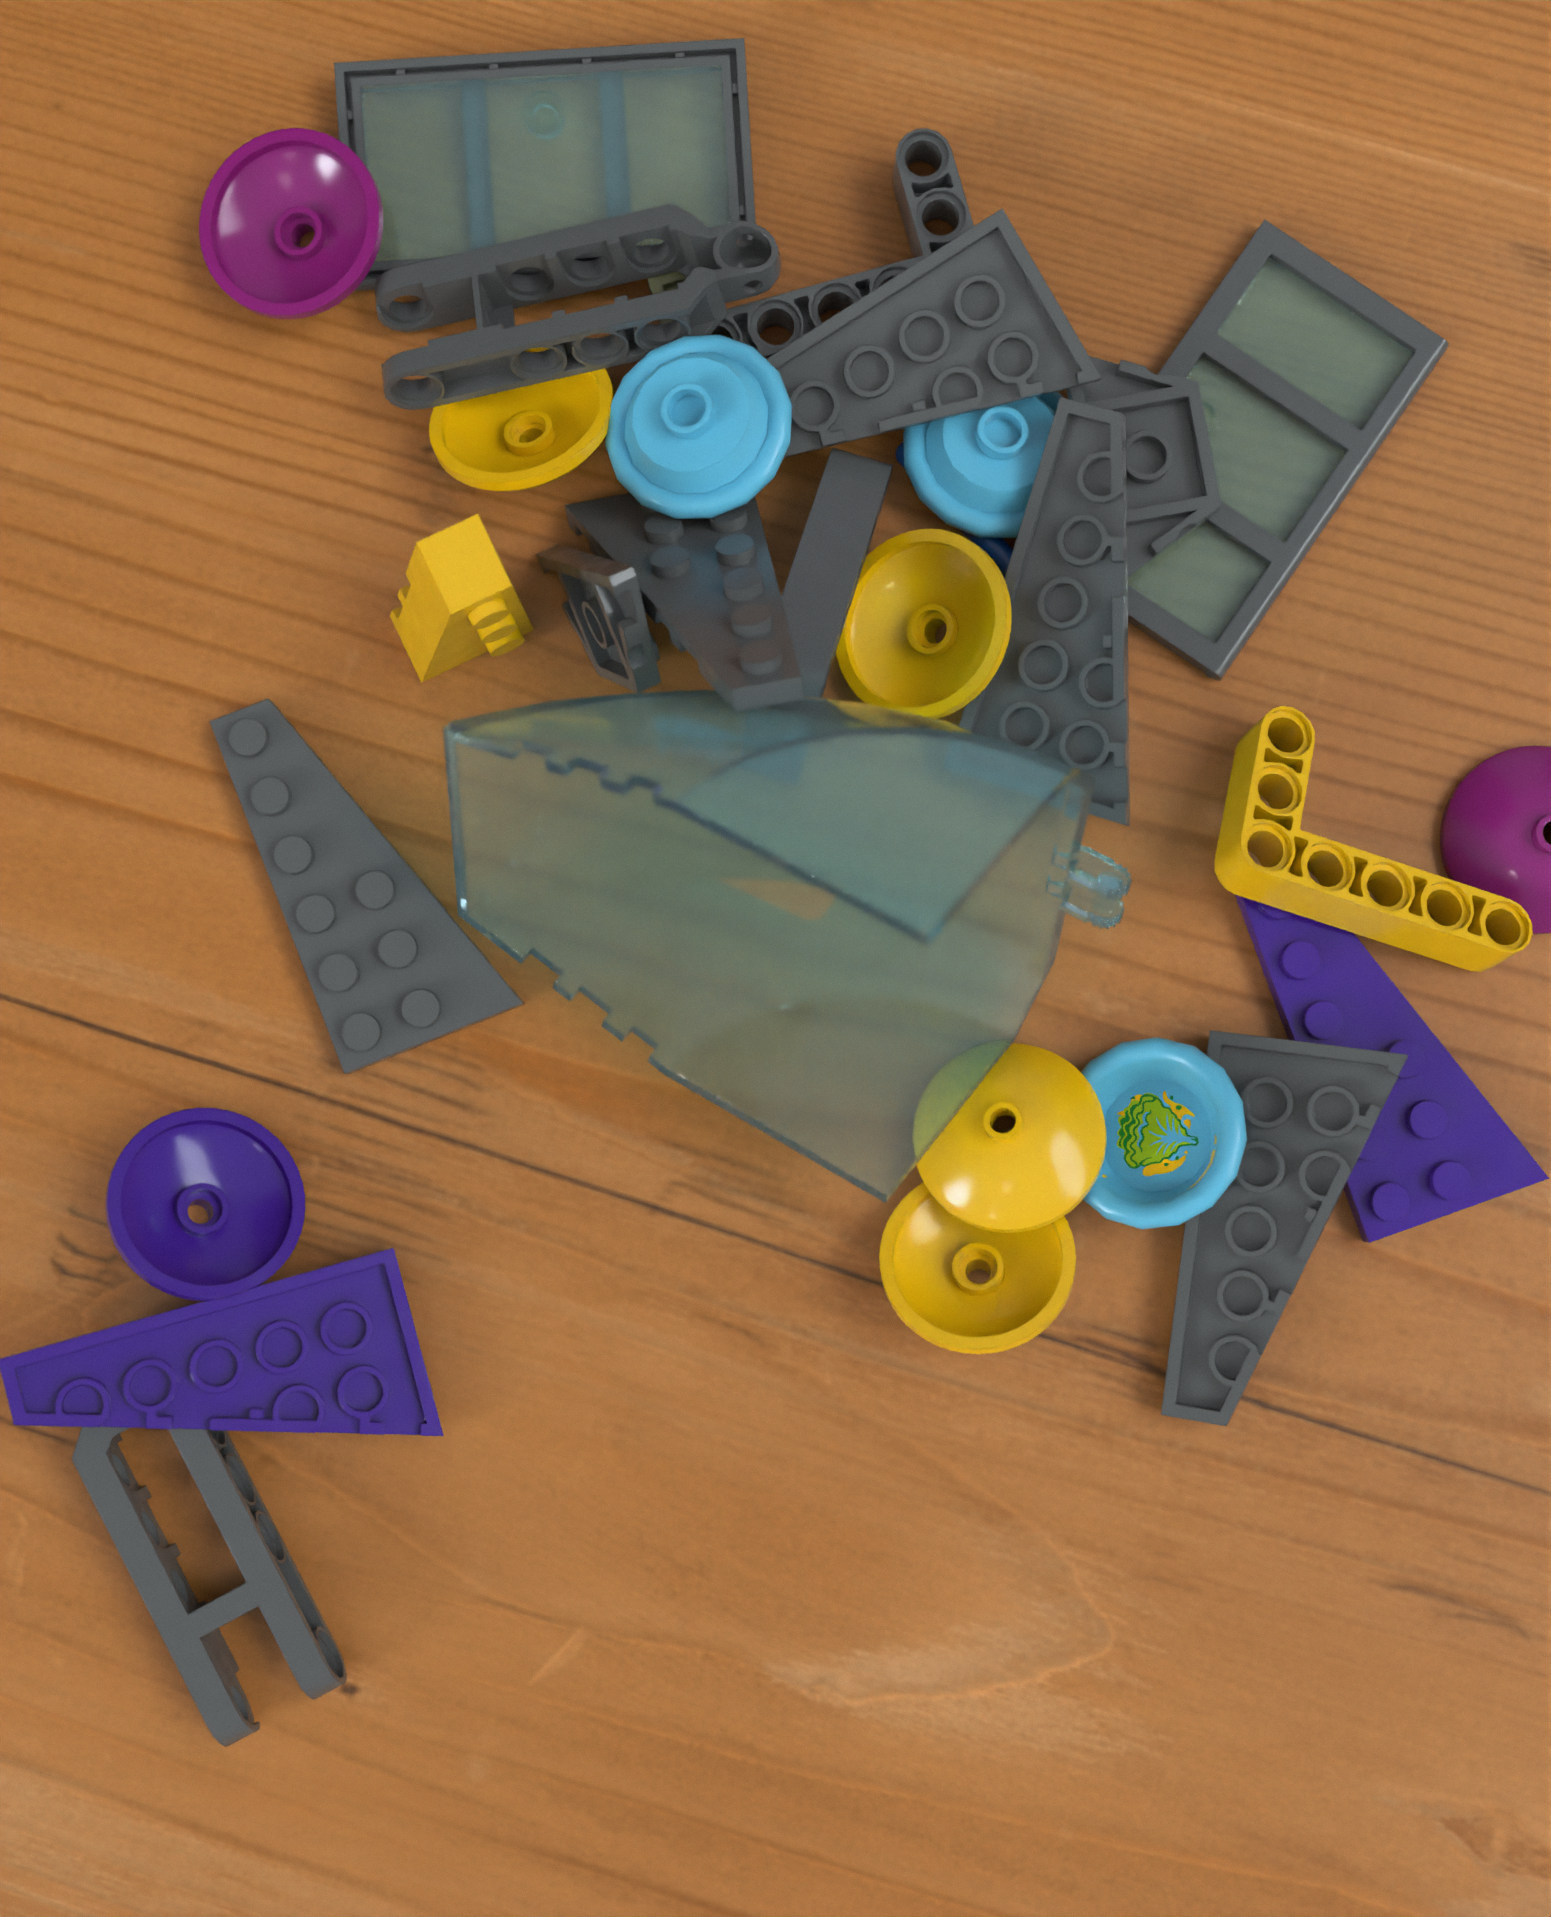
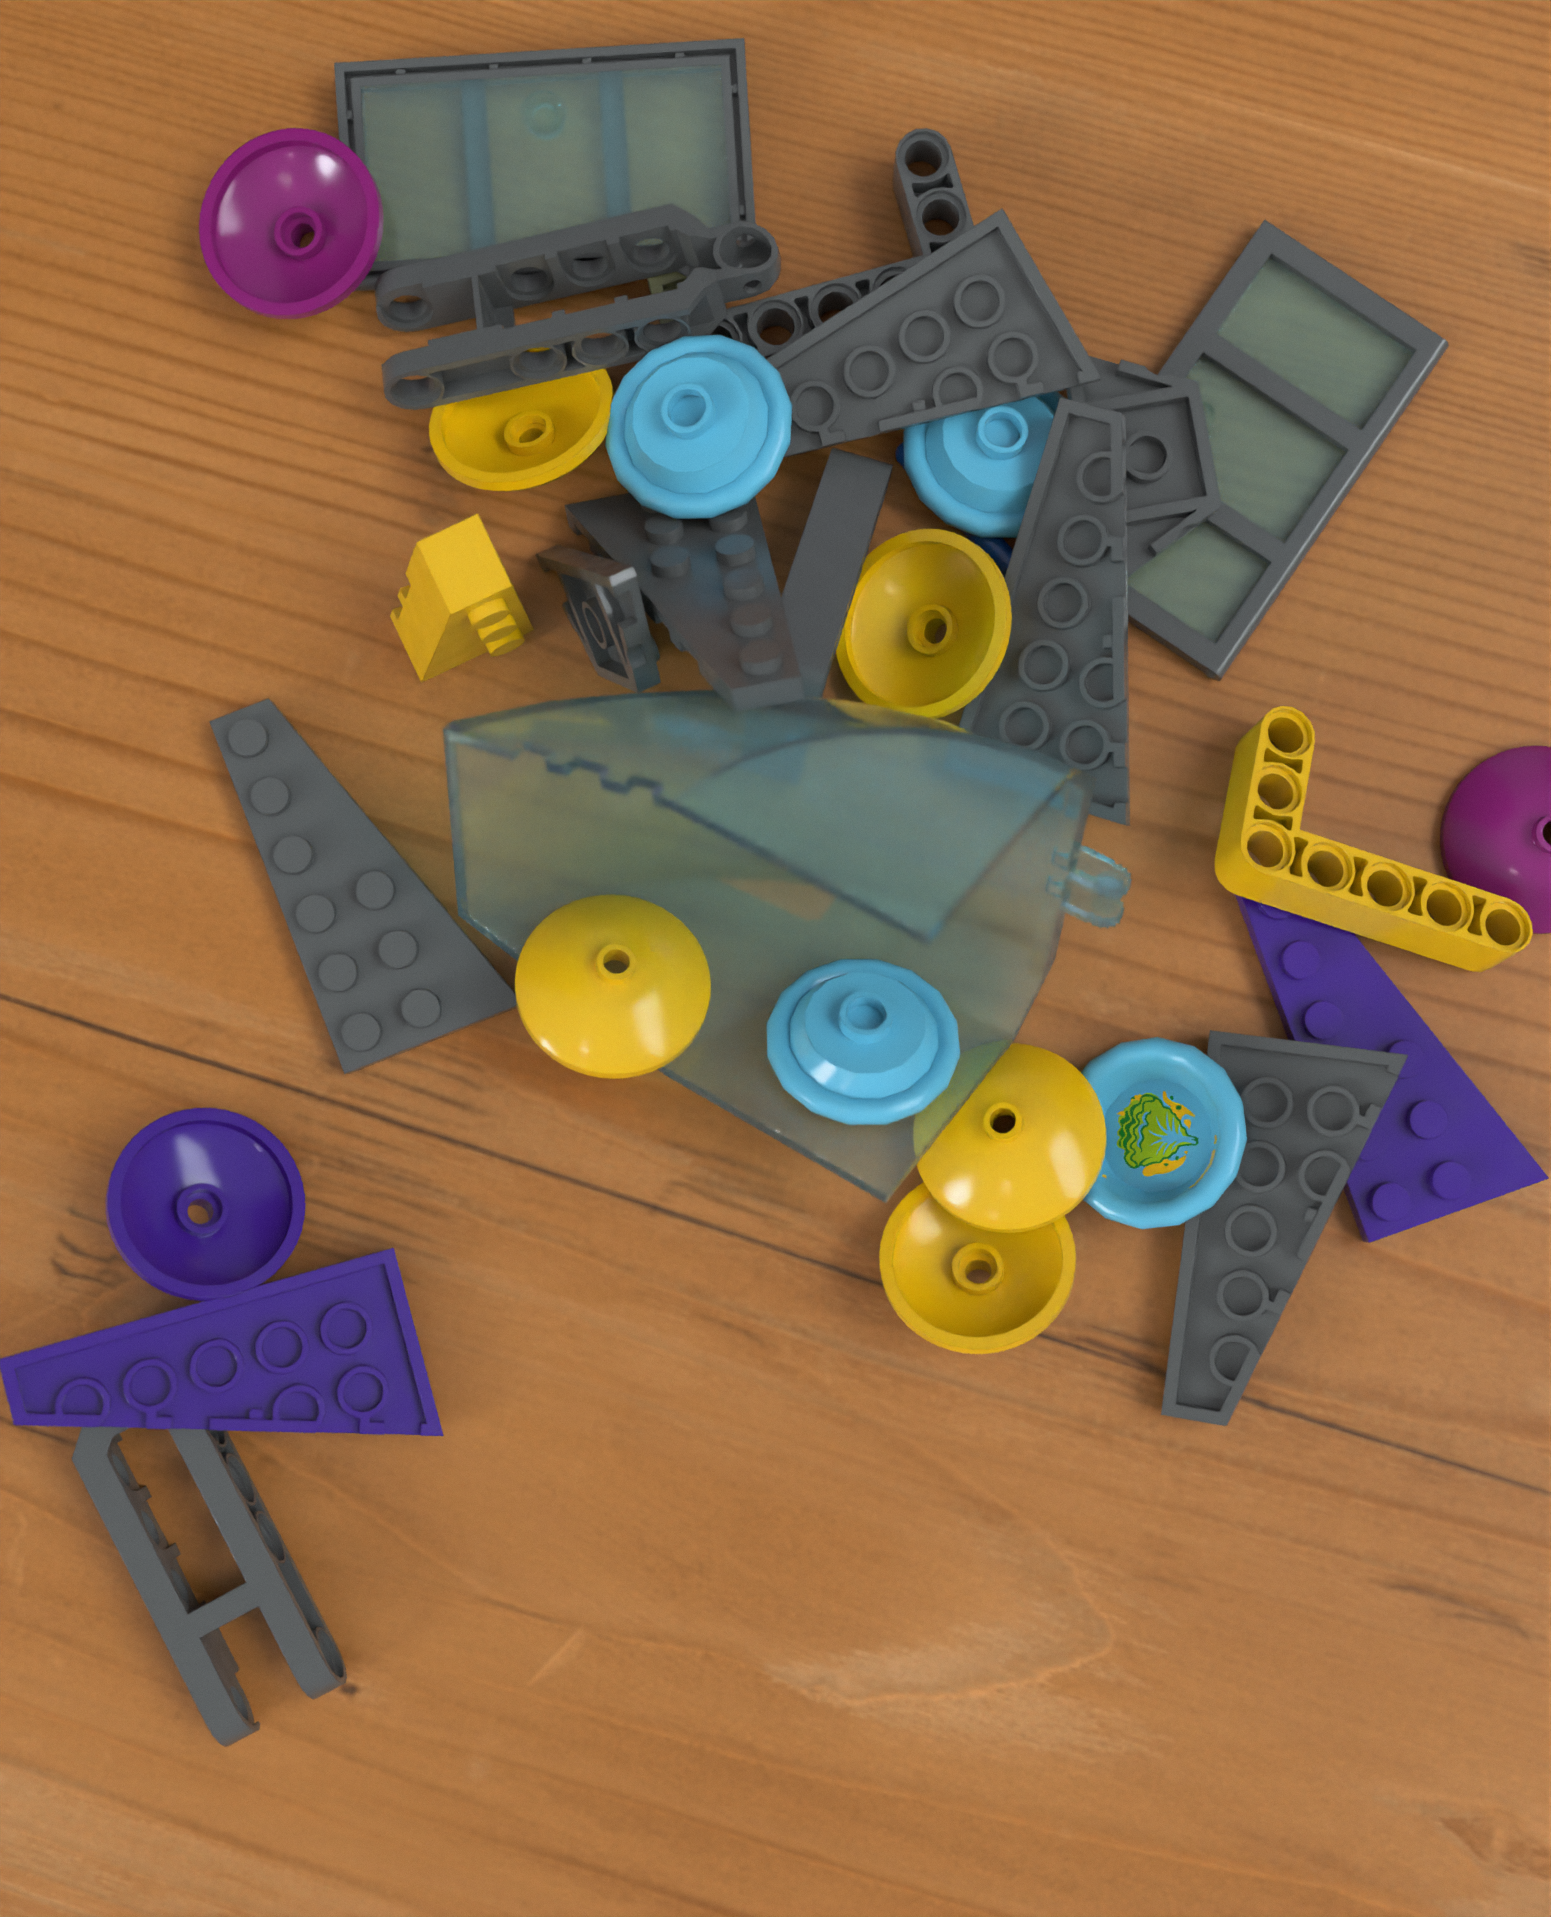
(605, 1019): none -> yellow dish
(862, 1041): none -> medium azure piece

